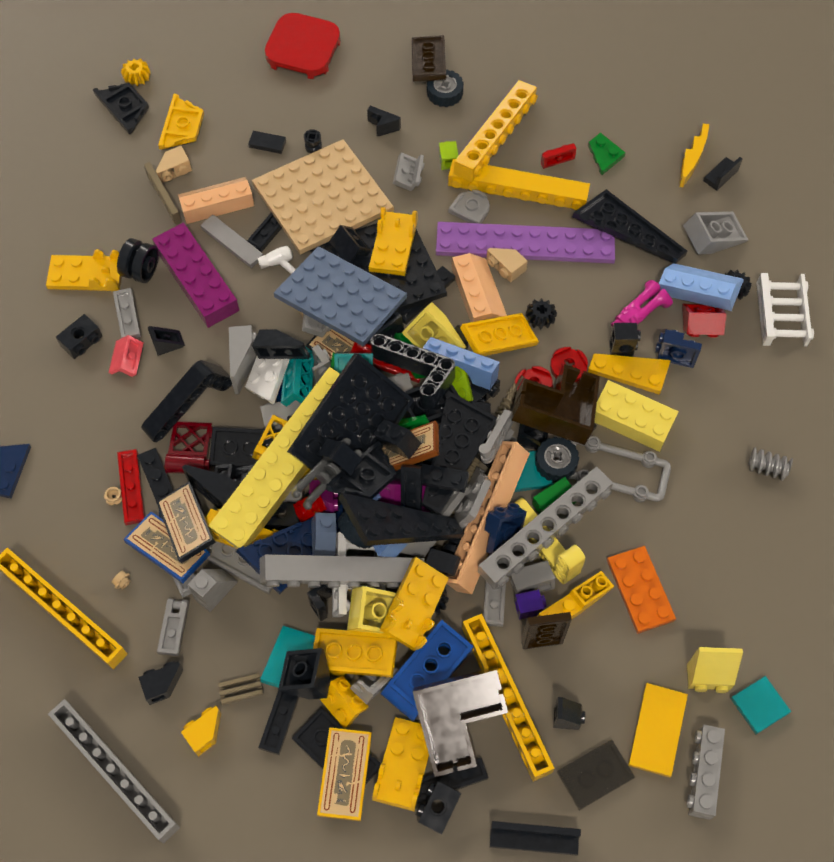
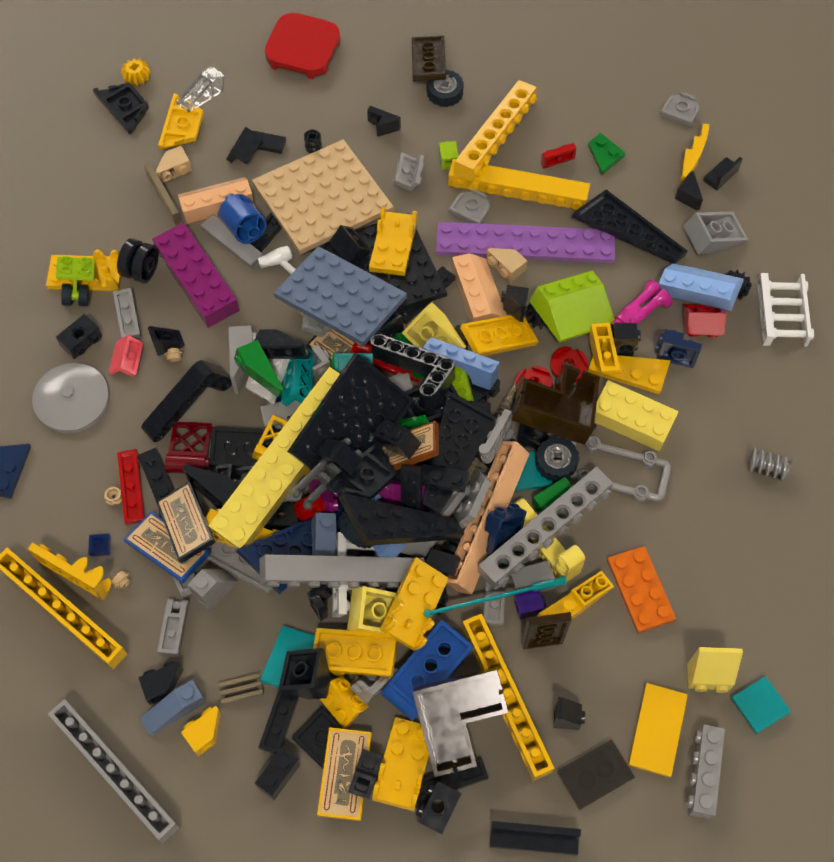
(71, 398): none -> light grey dish
(74, 573): none -> yellow hinge
(75, 269): none -> lime plate
(99, 545): none -> clear blue plate
(173, 355): none -> tan plate
(173, 707): none -> sand blue slope
(202, 89): none -> clear slope
(242, 218): none -> blue cylinder
(245, 146): none -> black panel
(257, 366): none -> green slope
(277, 773): none -> black brick
(365, 774): none -> black slope
(515, 301): none -> black slope
(535, 587): none -> teal piece
(572, 305): none -> lime slope
(603, 348): none -> yellow slope
(681, 109): none -> light grey tile
(689, 192): none -> black slope

